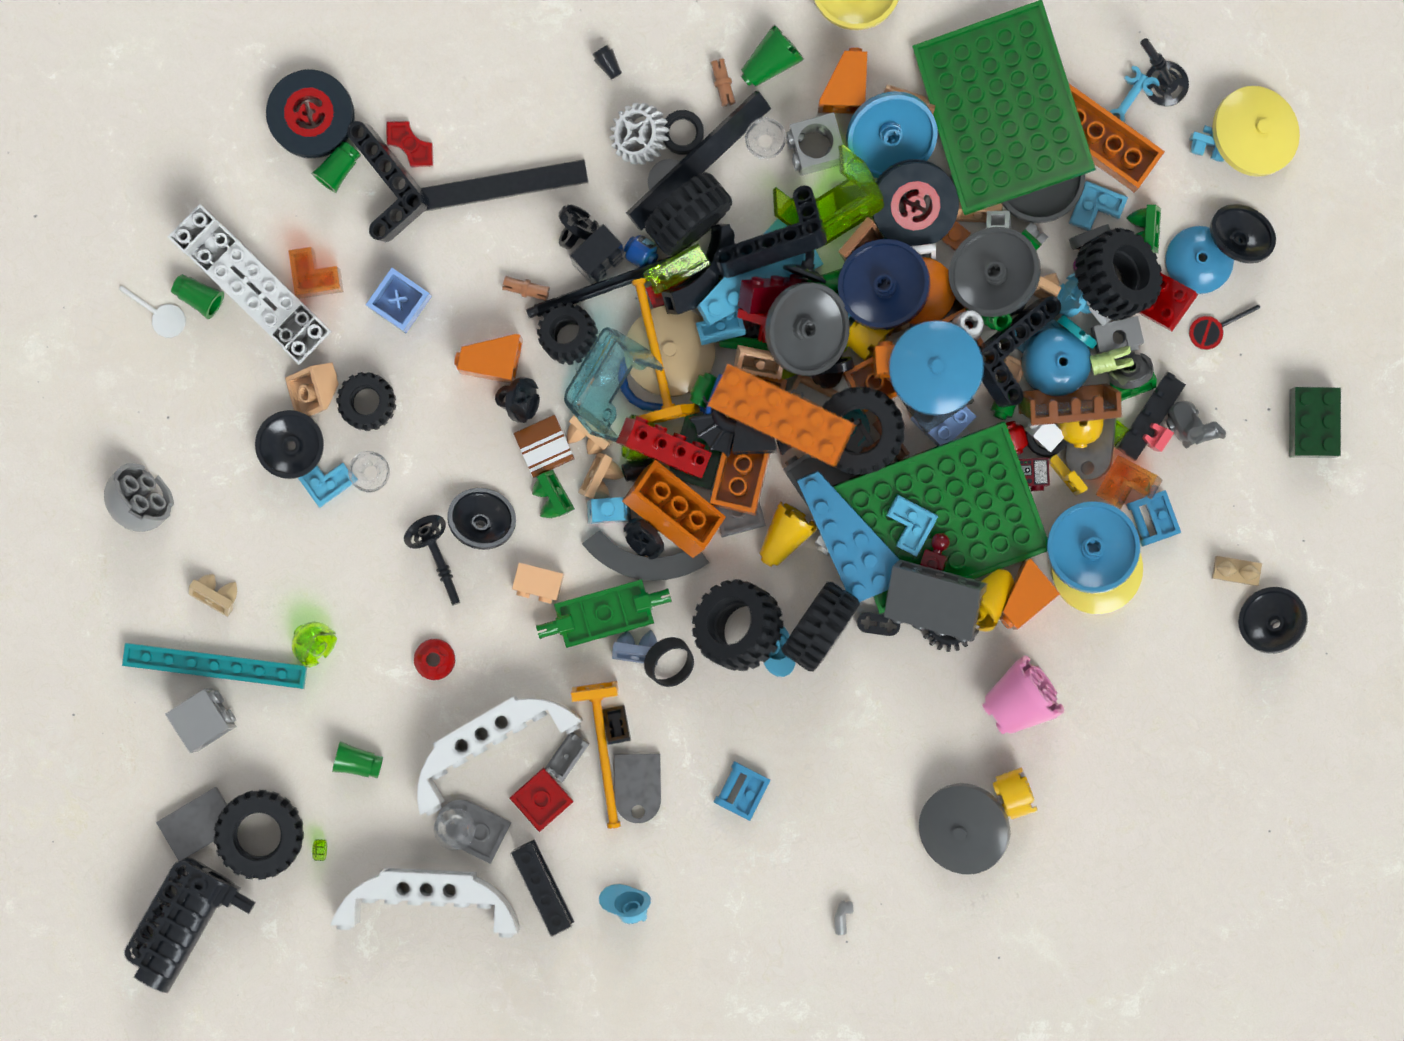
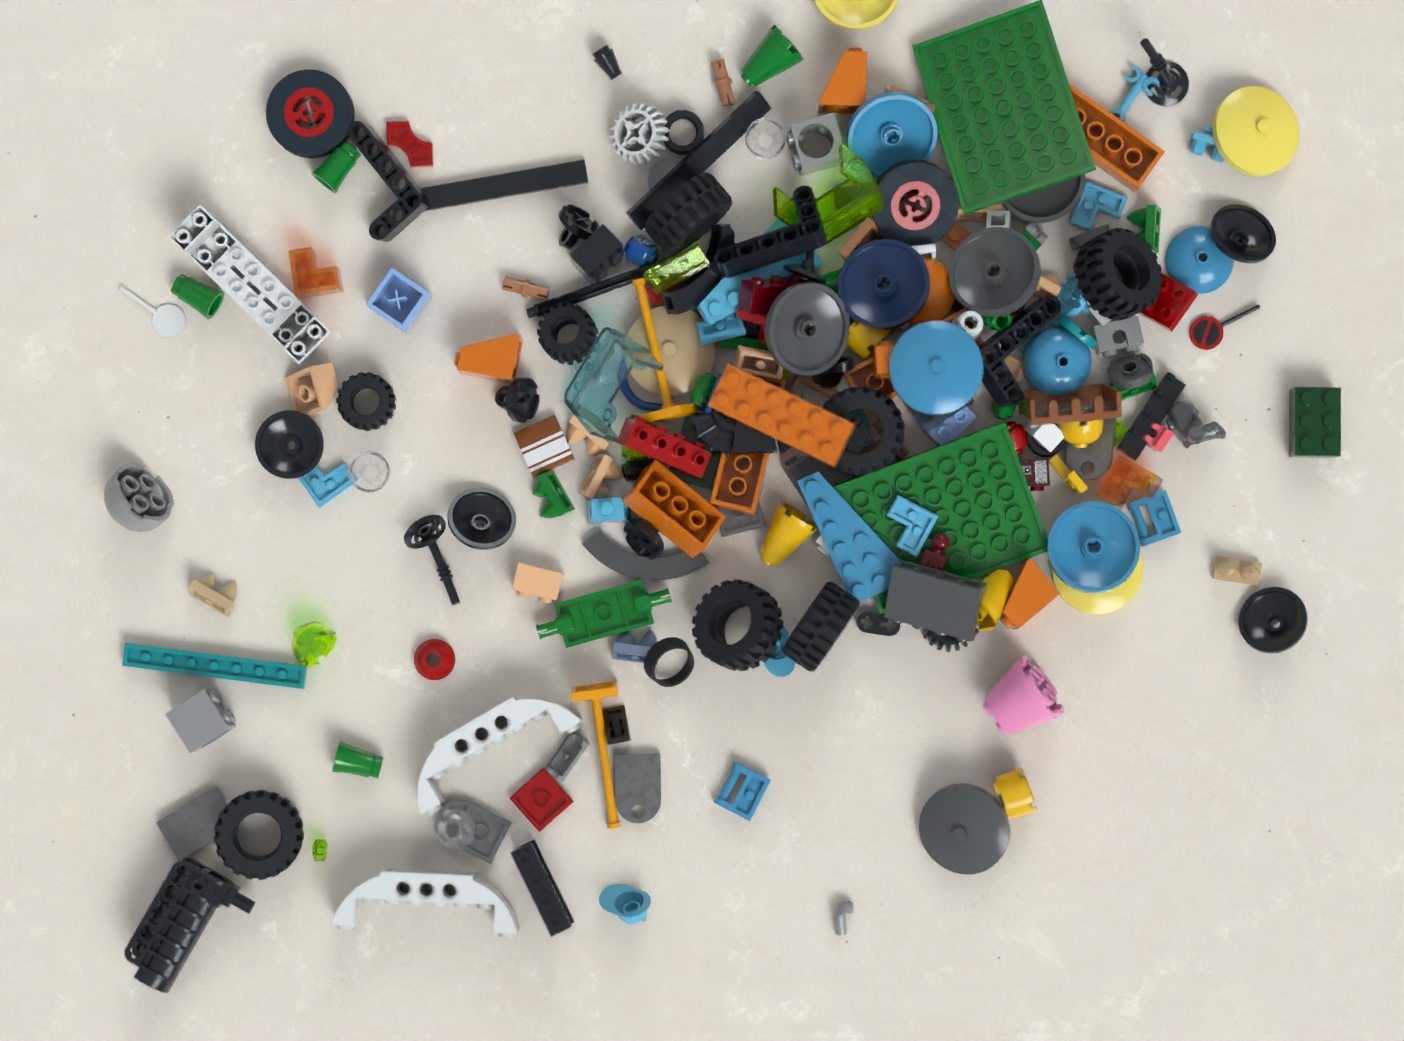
(1106, 360): yellowish green hinge -> none

